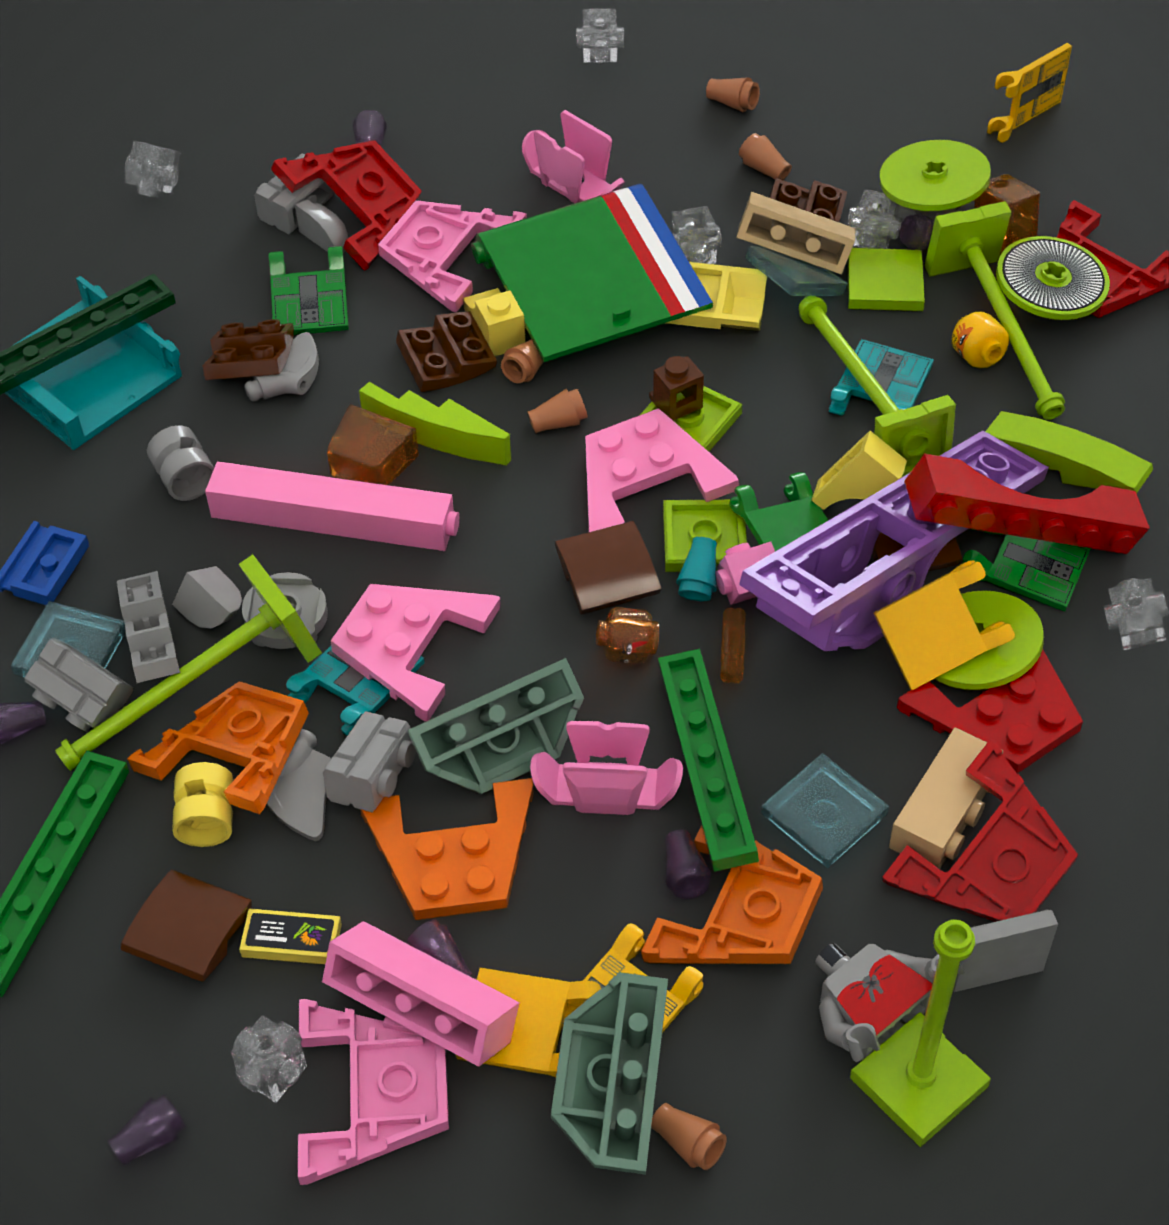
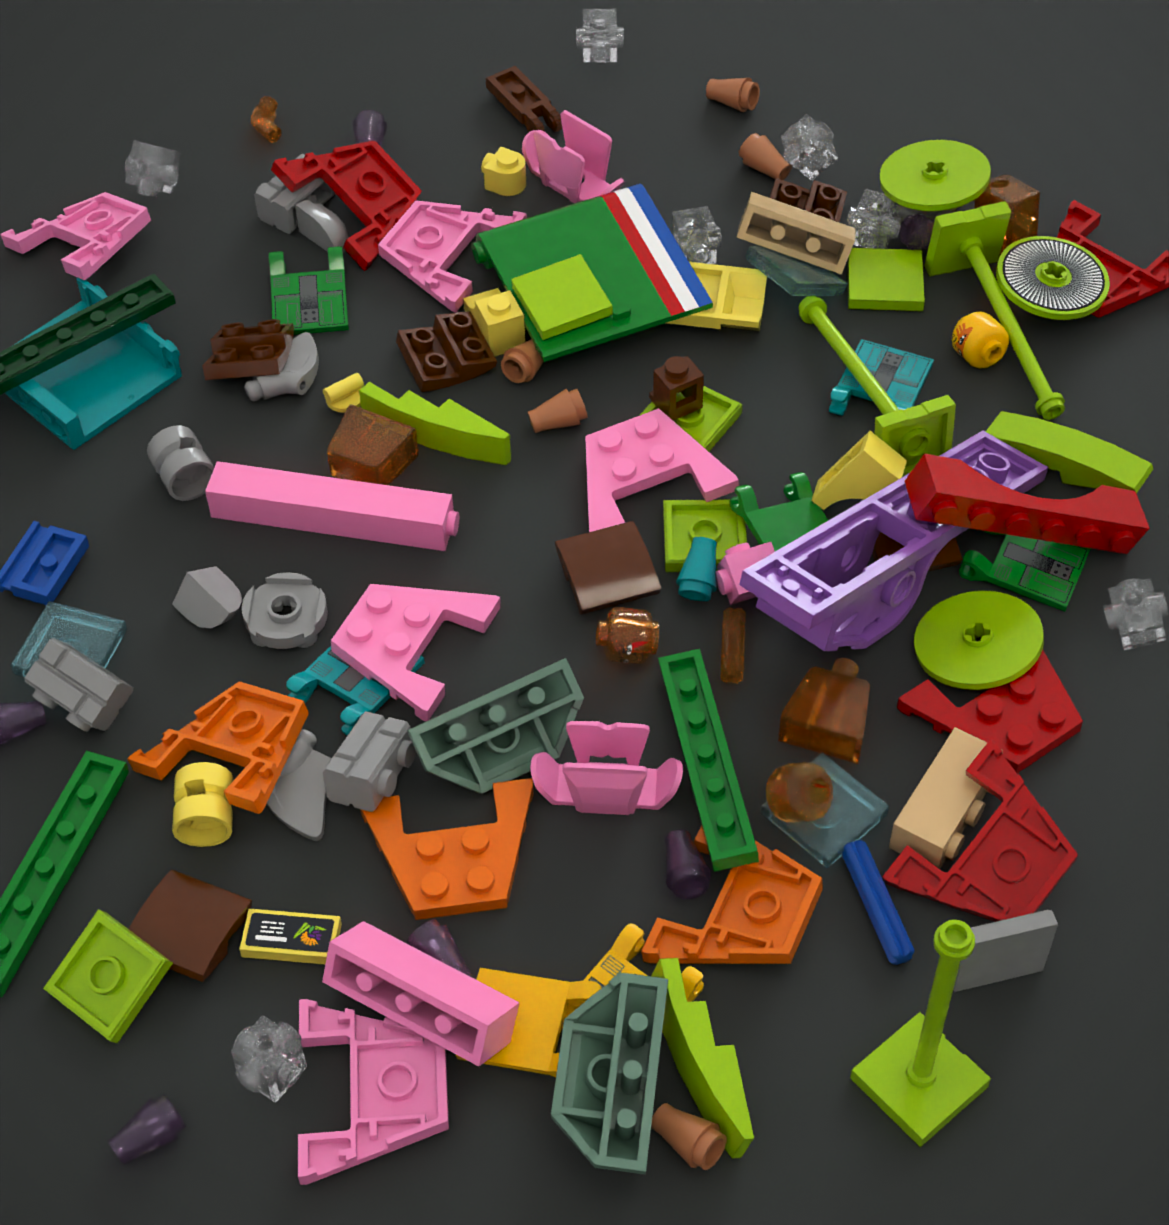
(95, 225): none -> bright pink wing
(108, 976): none -> lime tile
(147, 627): light grey slope -> none
(263, 119): none -> clear orange arm
(274, 613): lime tile -> none
(344, 393): none -> light yellow plate
(504, 172): none -> light yellow plate
(523, 99): none -> reddish brown hinge
(562, 297): none -> lime tile
(706, 1069): none -> lime slope
(799, 792): none -> clear orange head
(809, 146): none -> clear brick
(828, 712): none -> clear orange torso
(871, 995): torso -> none
(878, 902): none -> blue axle
(934, 629): yellow flag -> none
(1033, 90): yellow flag -> none

